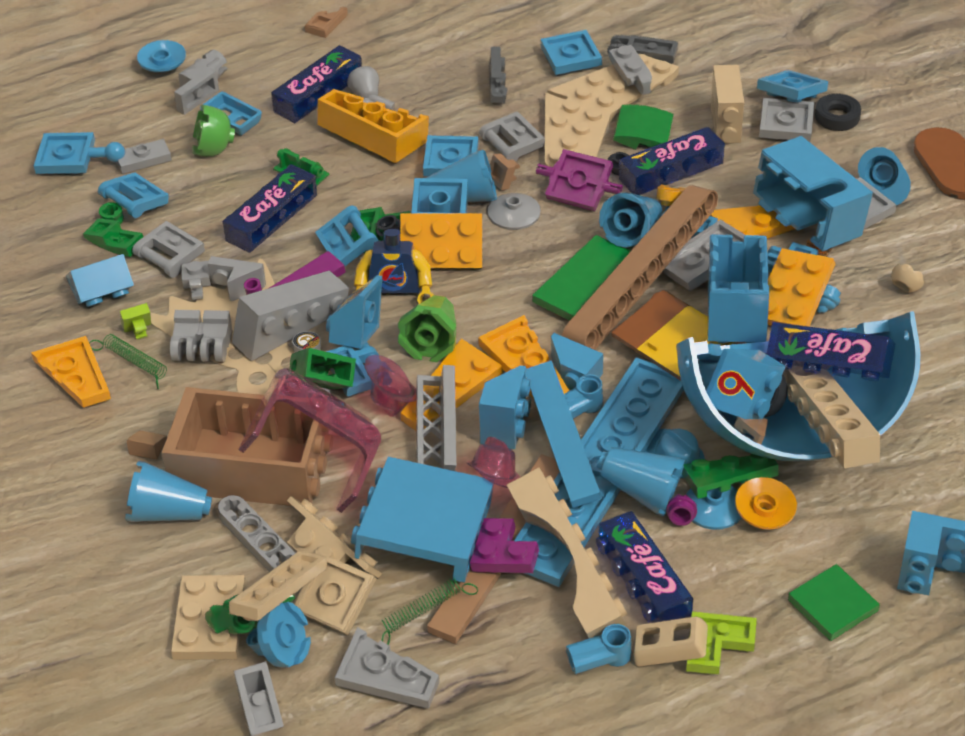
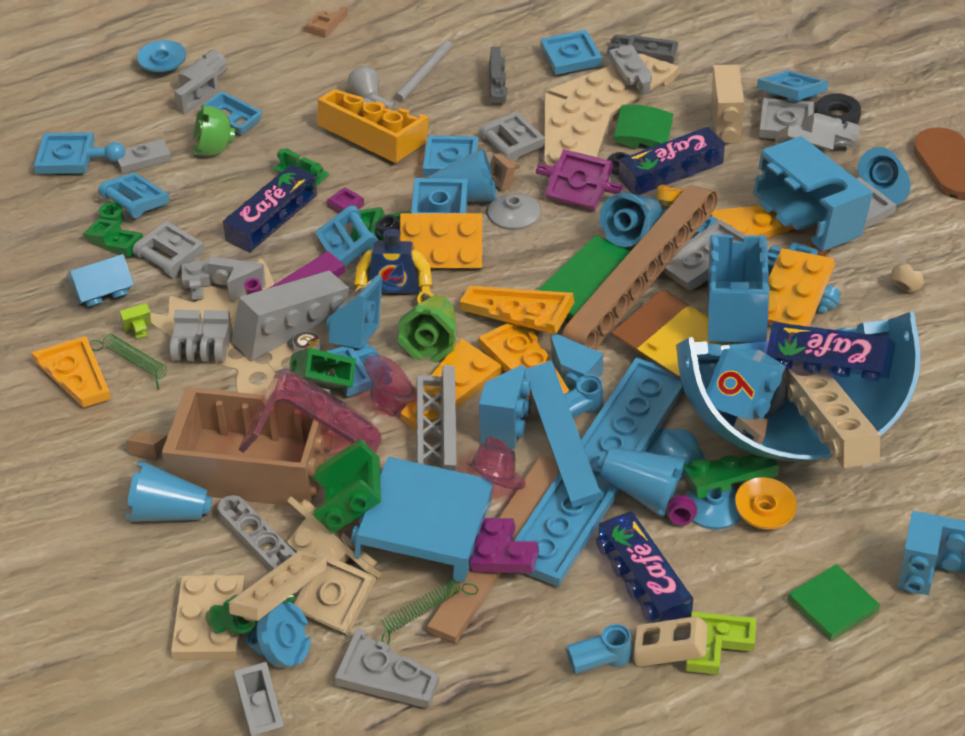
(301, 93): clear blue brick -> none
(344, 199): none -> magenta tile
(350, 485): none -> green panel
(423, 71): none -> light grey bar
(521, 307): none -> light orange wing
(541, 508): tan arch -> none
(822, 132): none -> light grey plate

